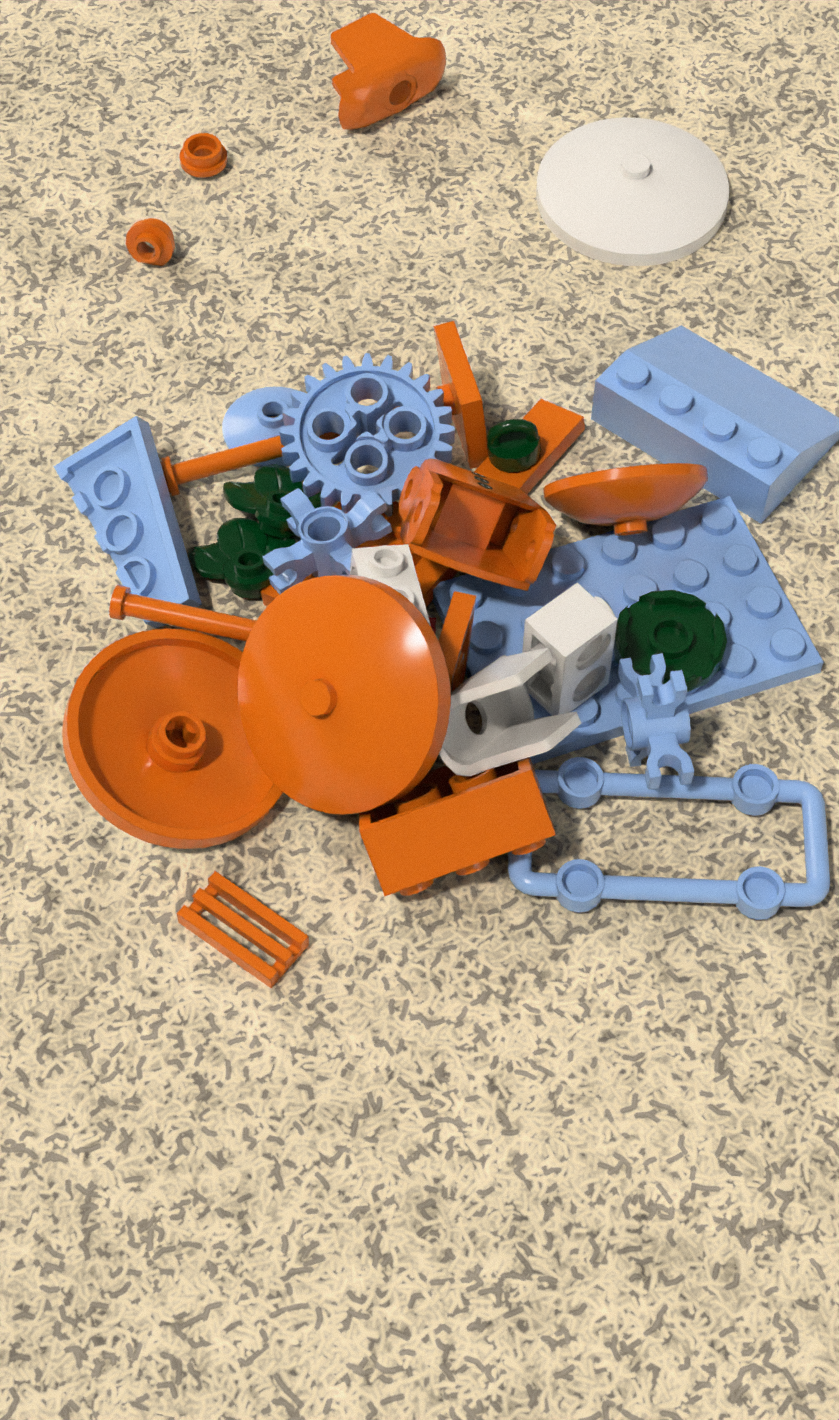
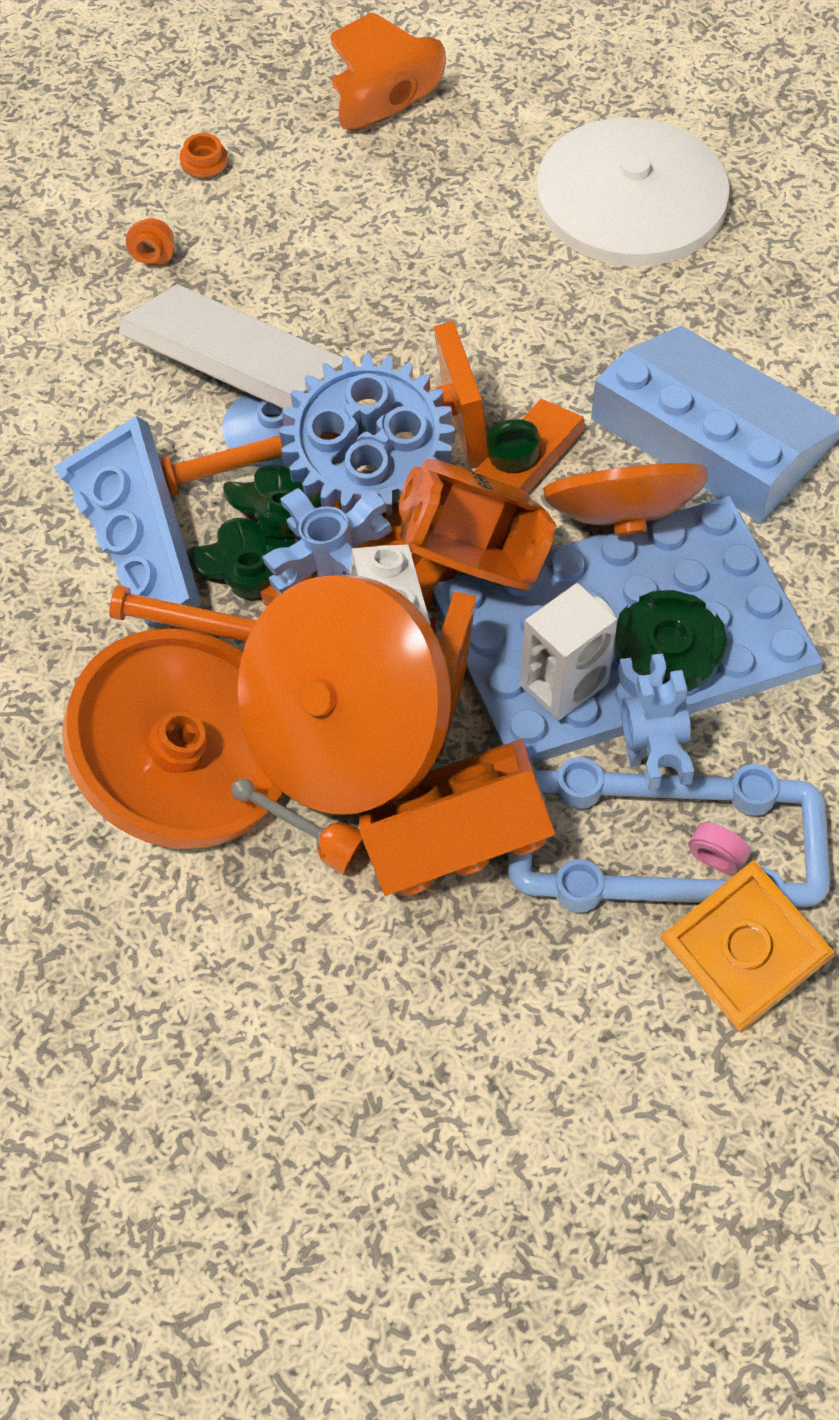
(205, 900): orange tile -> none
(227, 344): none -> white tile
(336, 843): none -> hinge
(506, 714): white piece -> none
(719, 848): none -> bright pink tile
(747, 946): none -> light orange tile

